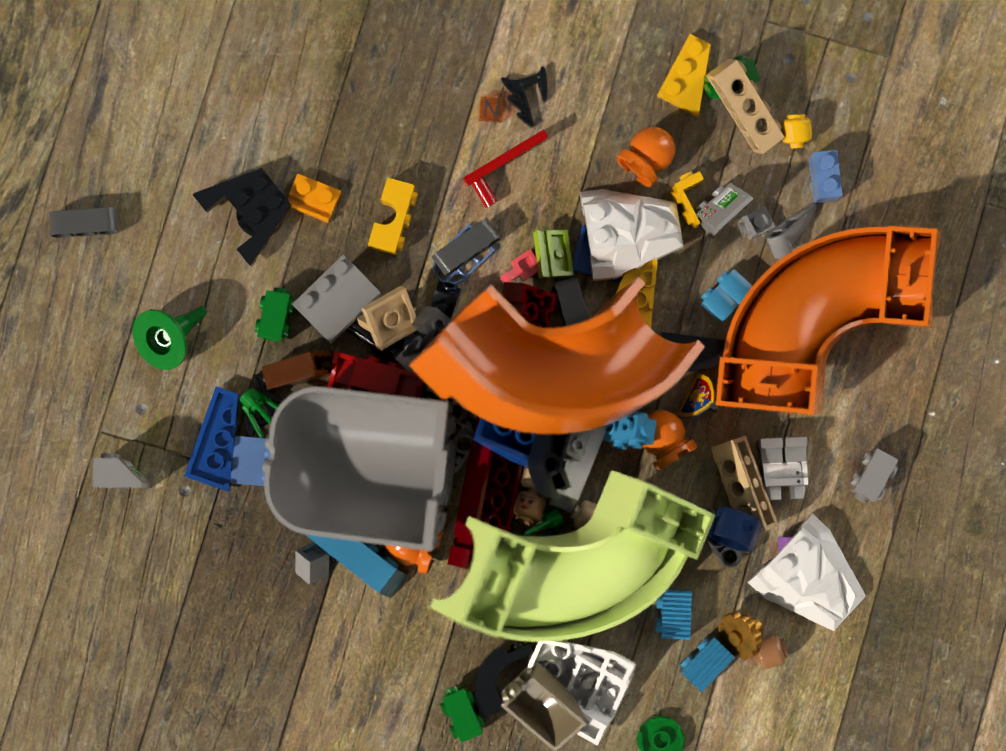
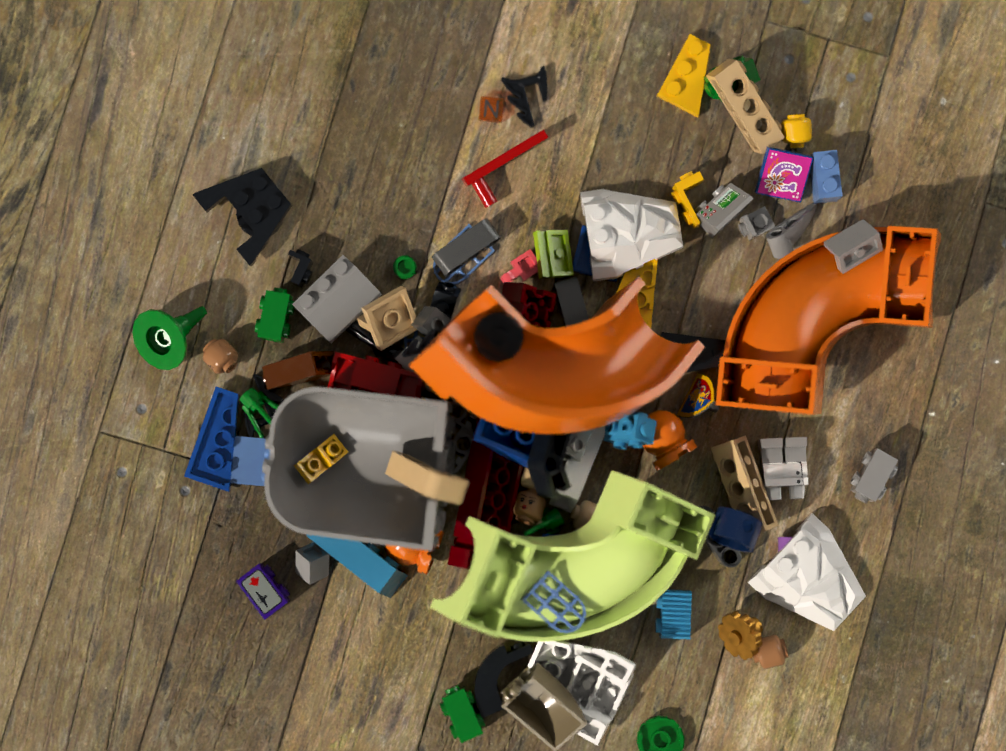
(83, 222): dark grey beam -> none
(114, 472): light grey slope -> none
(220, 356): none -> medium nougat head
(264, 590): none -> brick
(302, 273): none -> black bracket
(313, 198): light orange plate -> none
(321, 458): none -> yellow slope
(389, 237): yellow arch -> none
(405, 267): none -> green tile
(426, 478): none -> tan beam
(498, 336): none -> black tile
(554, 595): none -> medium blue window
(649, 152): orange tile -> none
(706, 663): dark azure brick -> none
(726, 295): dark azure brick -> none
(783, 174): none -> tile
(854, 245): none -> light grey panel

